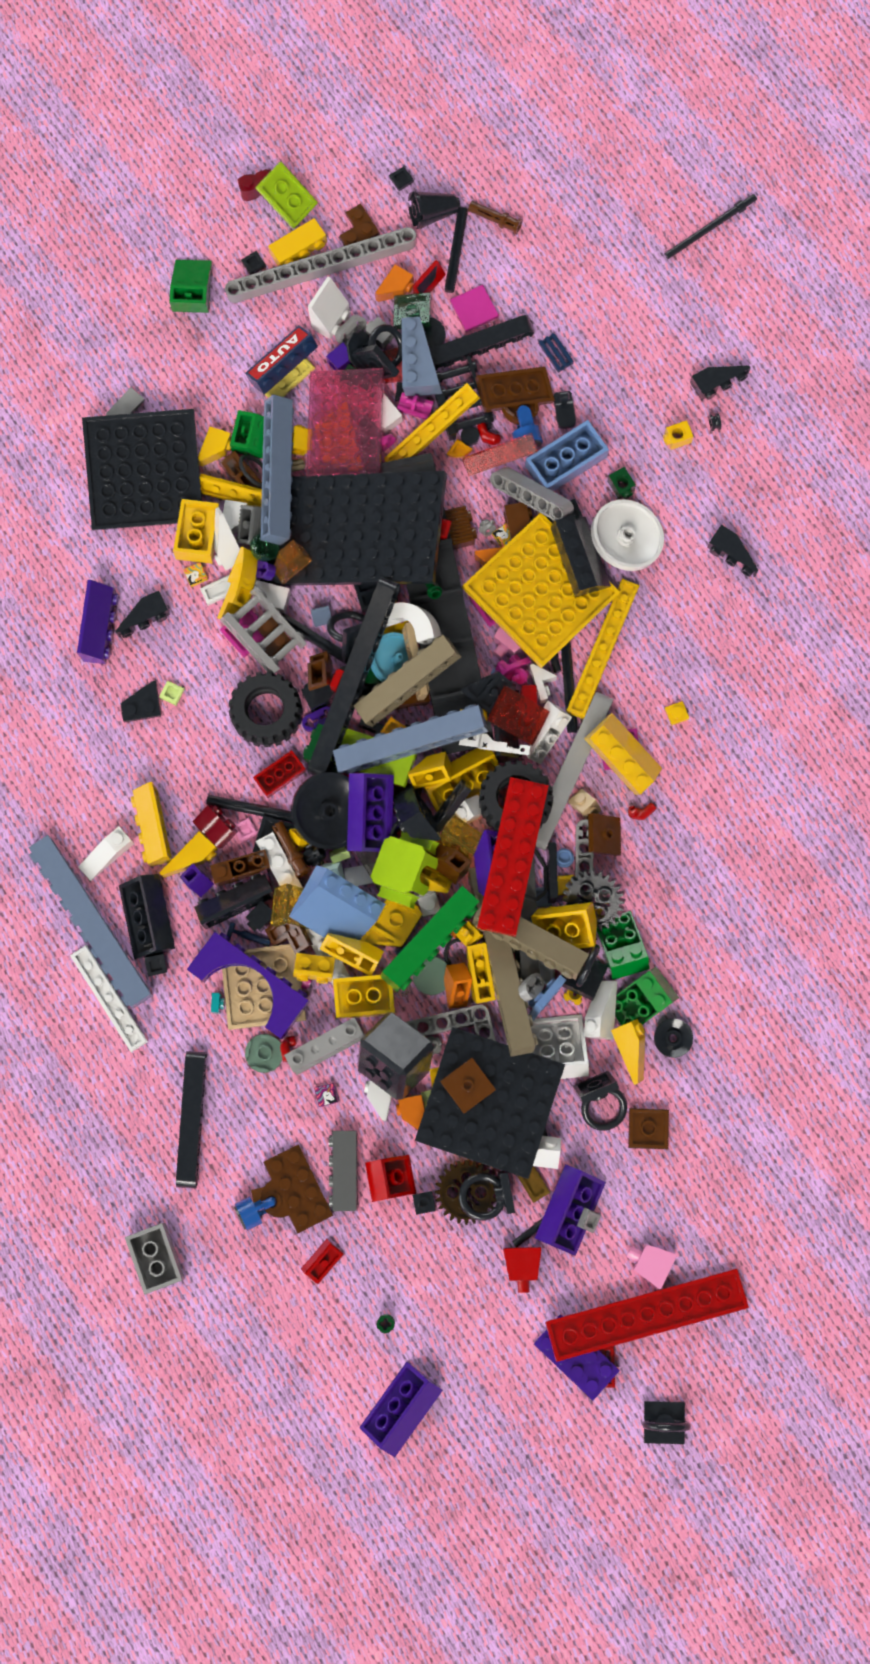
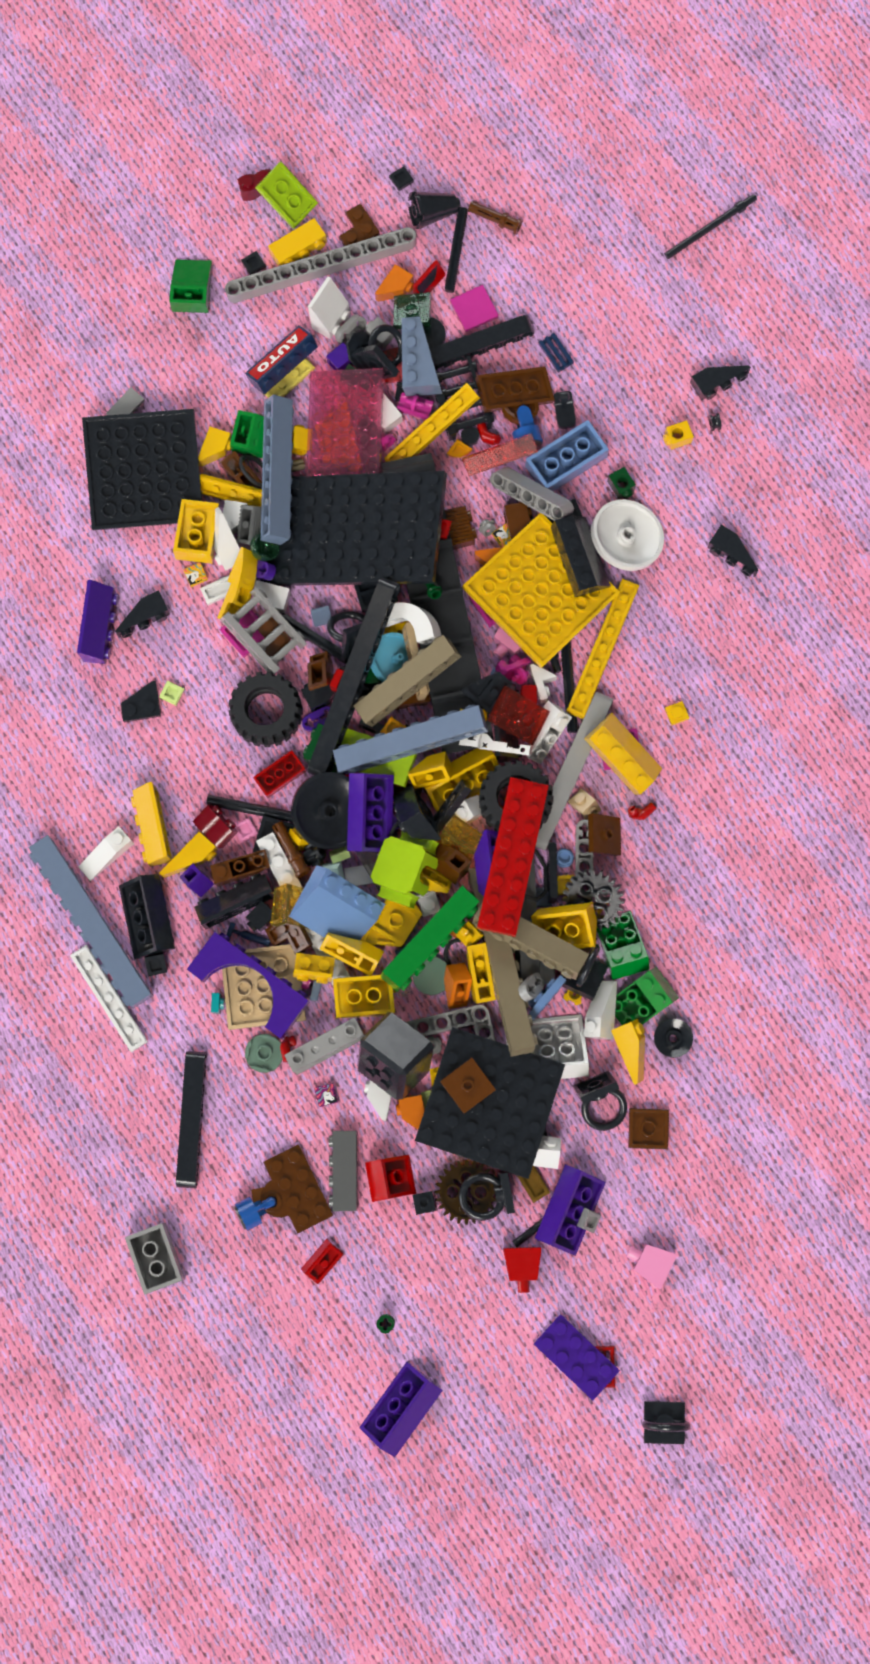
(290, 561): clear orange slope -> none
(315, 991): none -> sand blue tile
(646, 1315): red plate -> none

